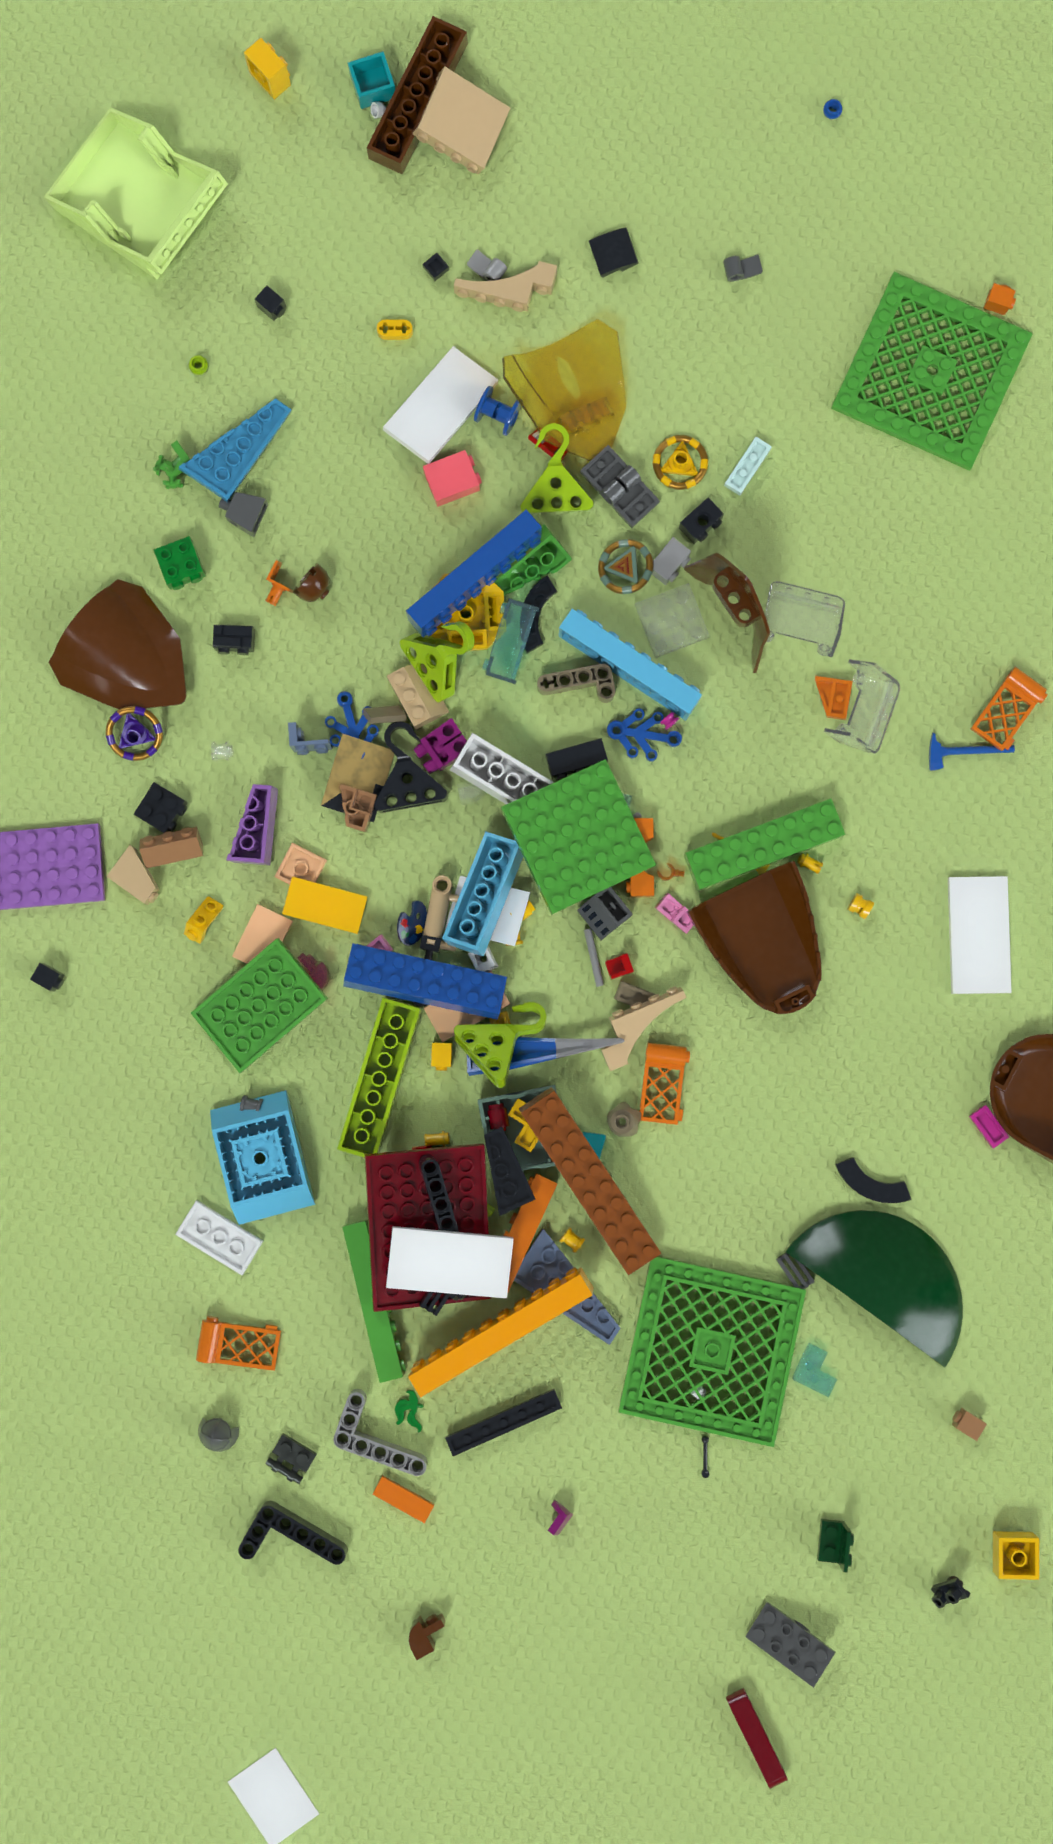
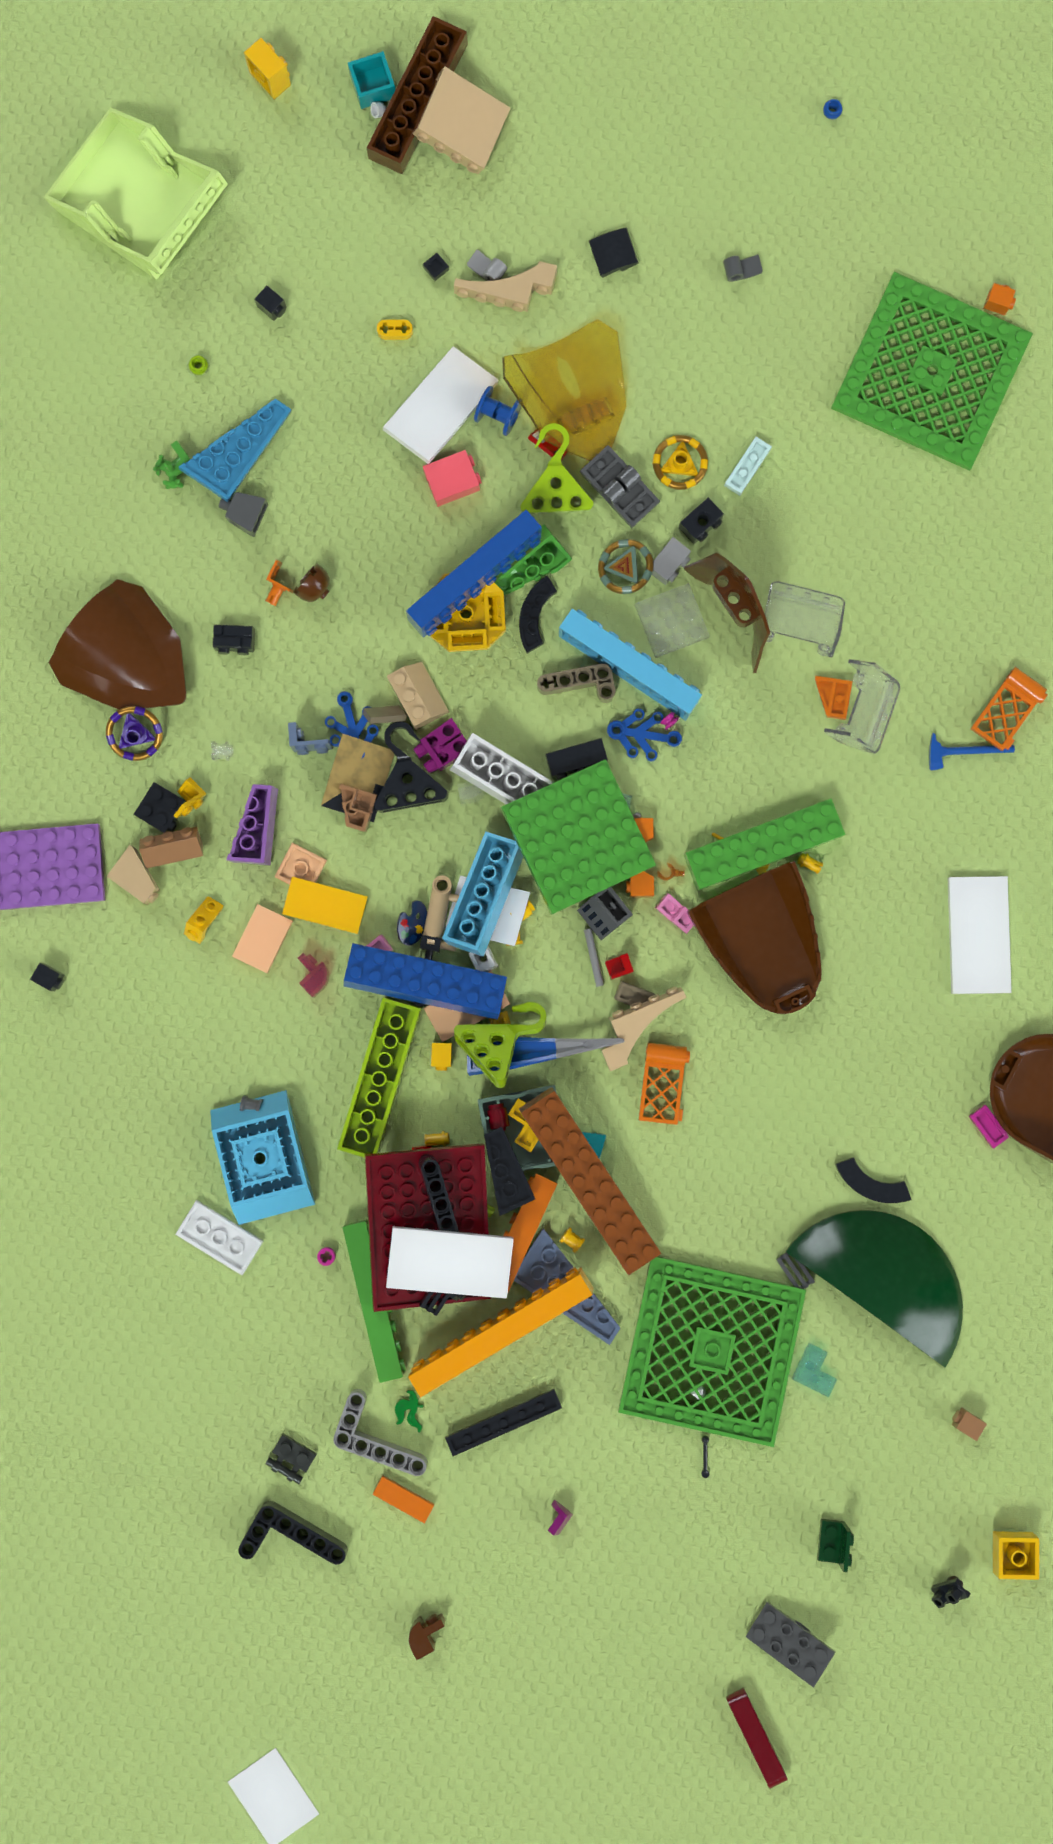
(180, 563): green brick -> none
(192, 794): none -> yellow bracket
(212, 1339): orange piece -> none
(217, 1434): dark grey helmet -> none
(259, 1005): bright green plate -> none
(323, 1251): none -> dark pink bush
(442, 653): lime piece -> none
(510, 640): clear light blue windscreen -> none
(631, 1116): dark tan piece -> none
(860, 906): yellow wheel -> none

